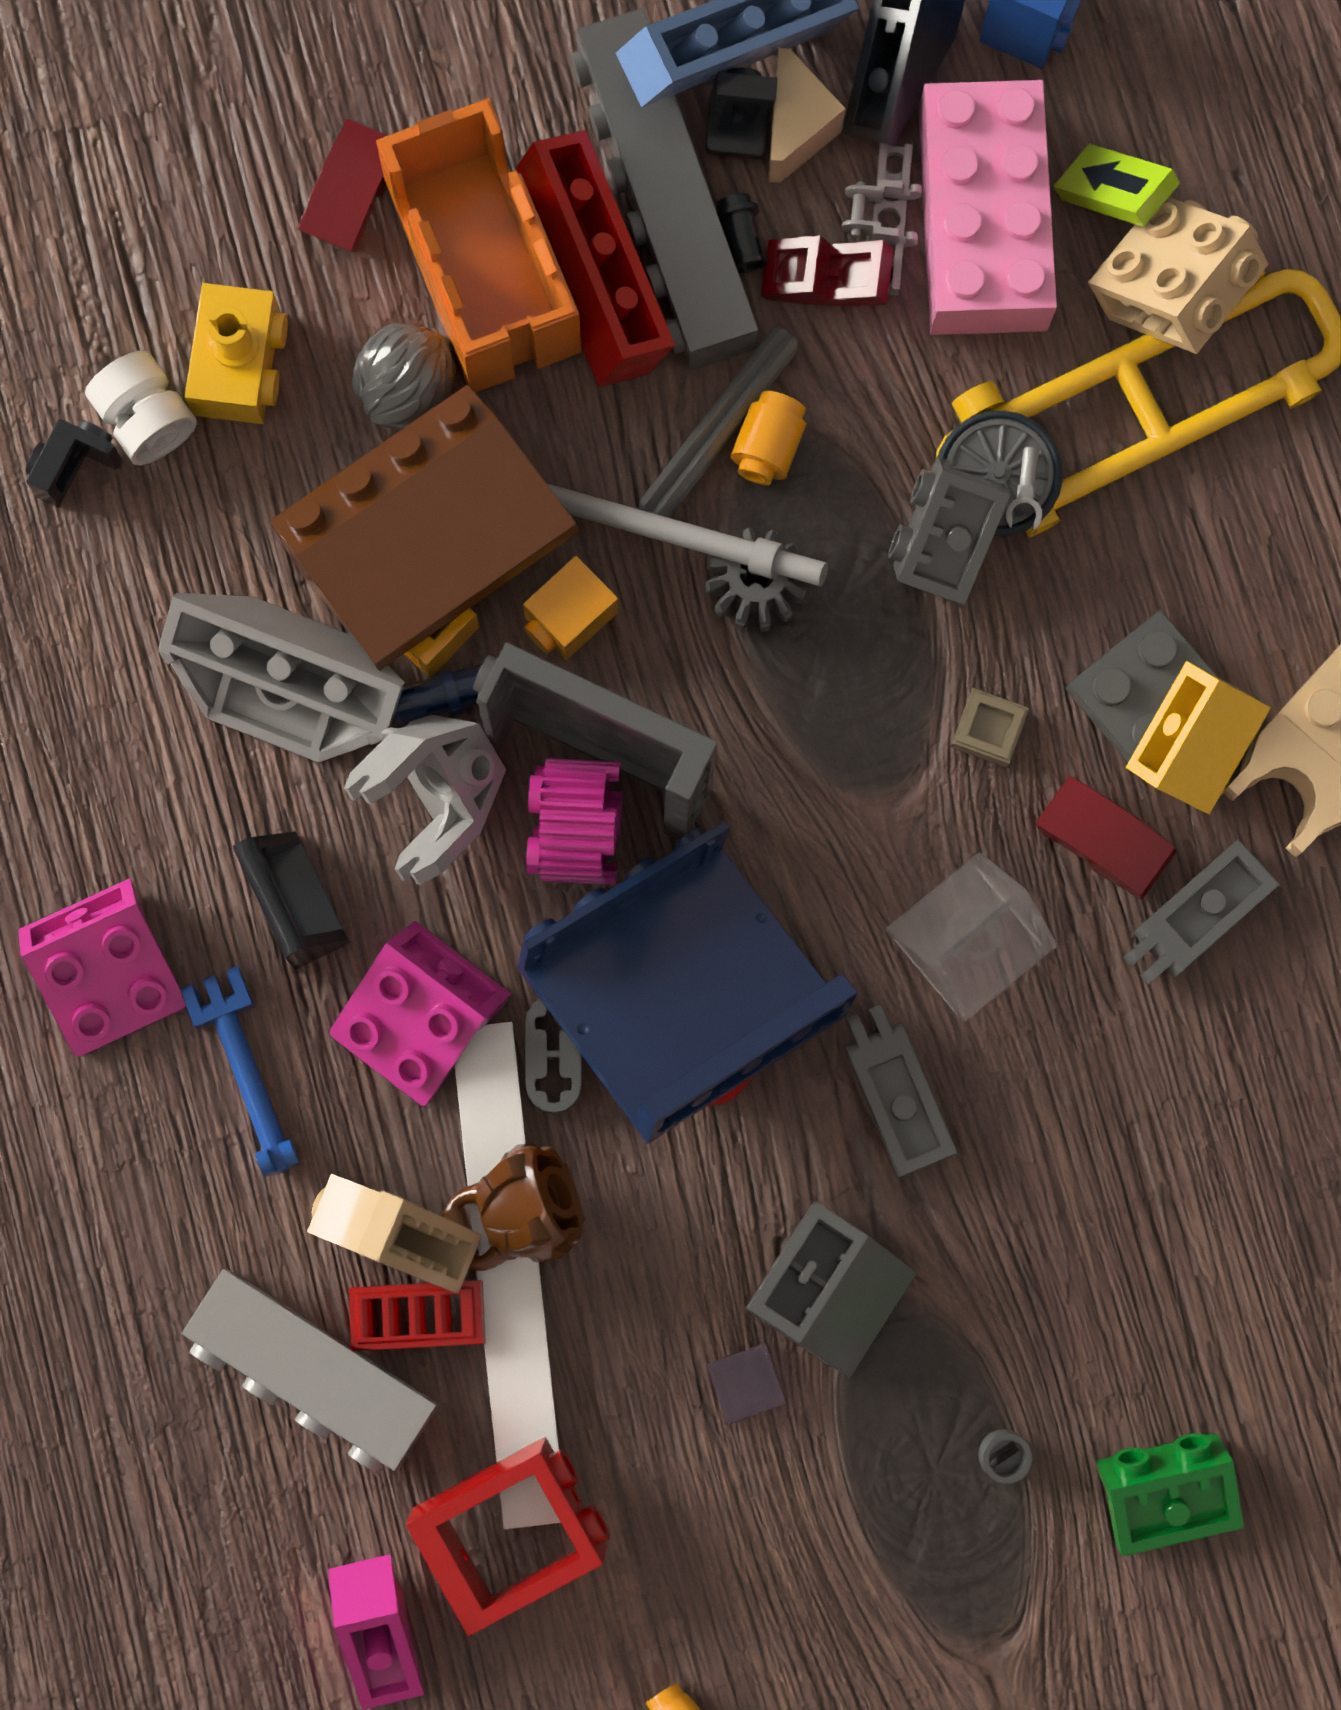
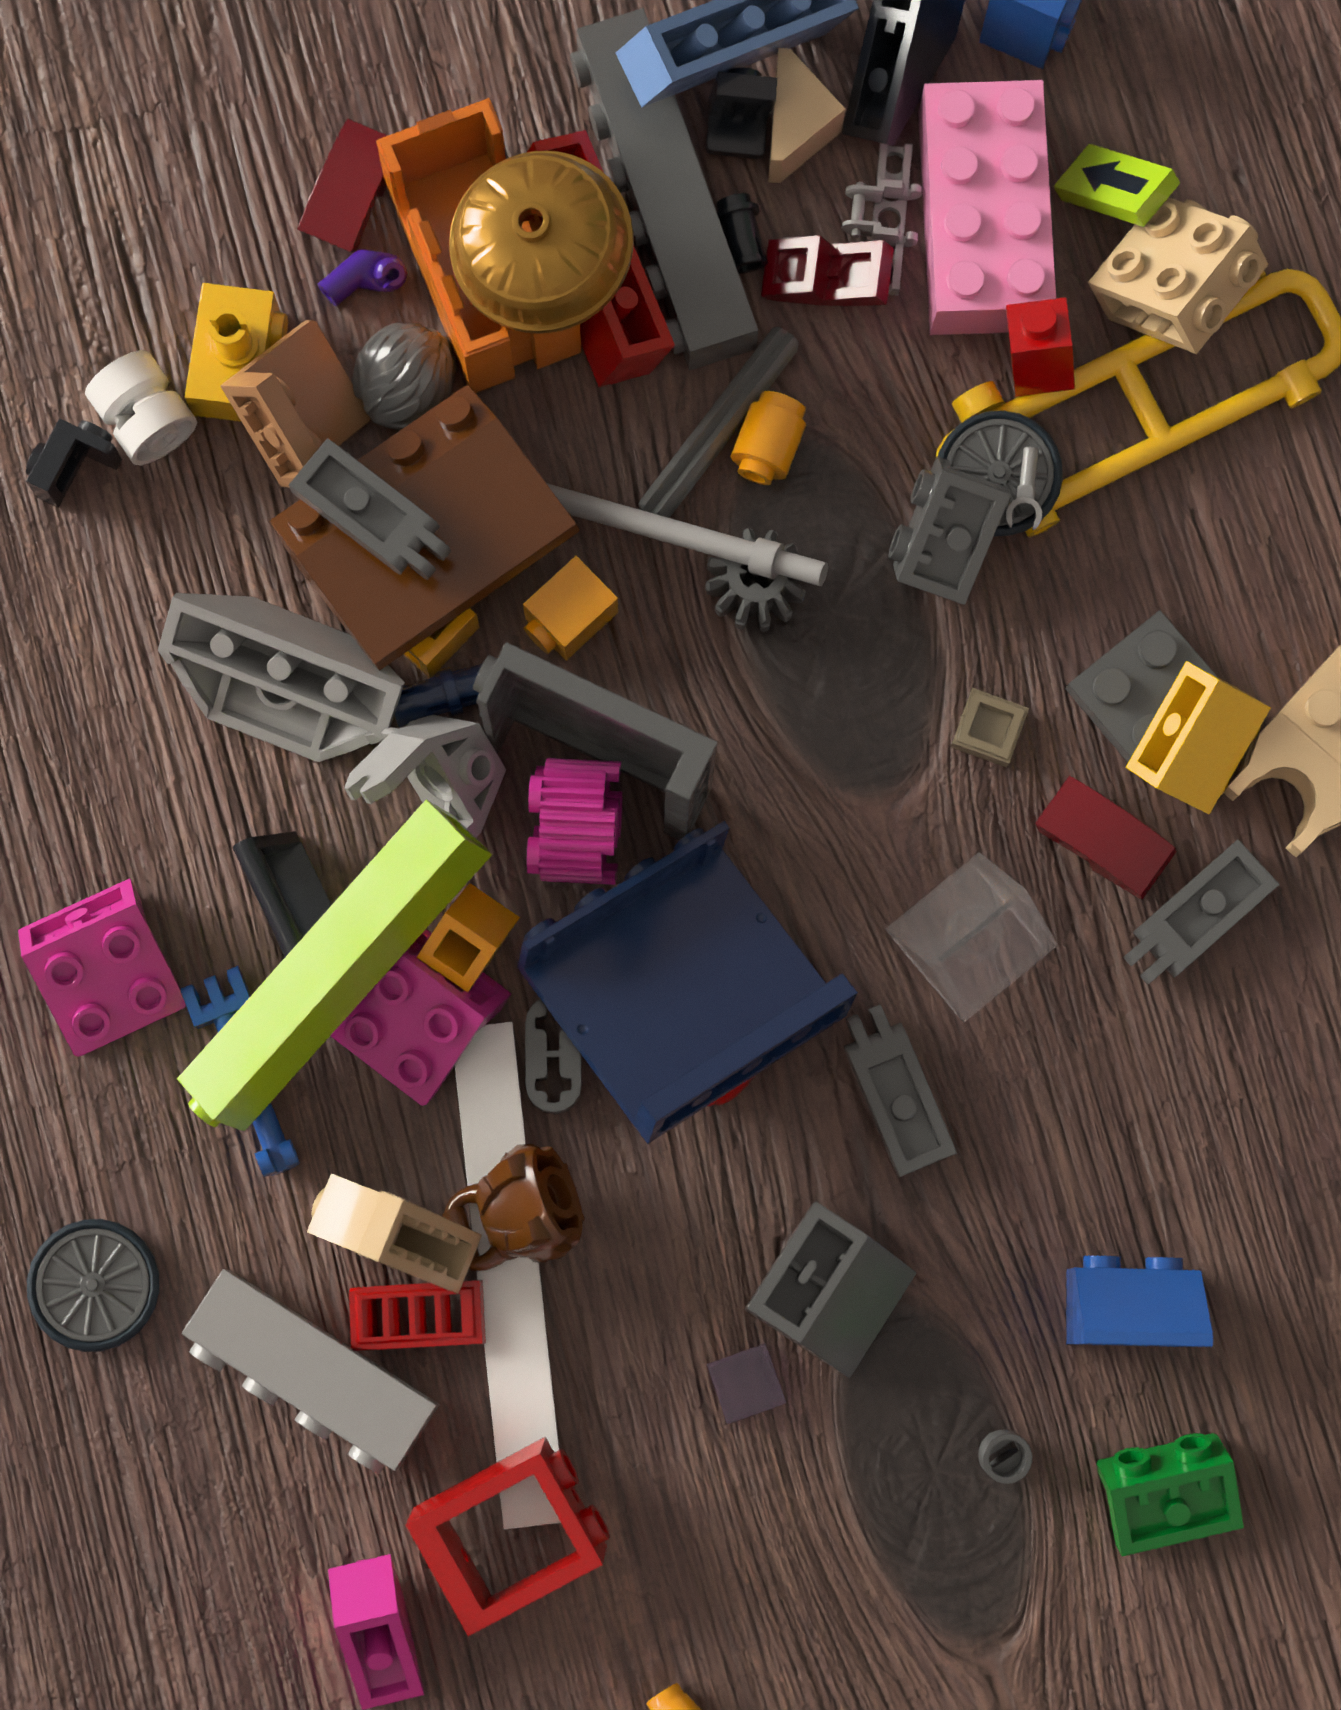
(93, 1285): none -> dark grey wheel
(295, 400): none -> medium nougat bracket
(333, 968): none -> brick
(364, 271): none -> dark purple arm
(368, 510): none -> dark grey hinge
(468, 937): none -> light orange brick
(548, 275): none -> pearl gold hat
(1040, 346): none -> red brick
(1136, 1305): none -> blue slope

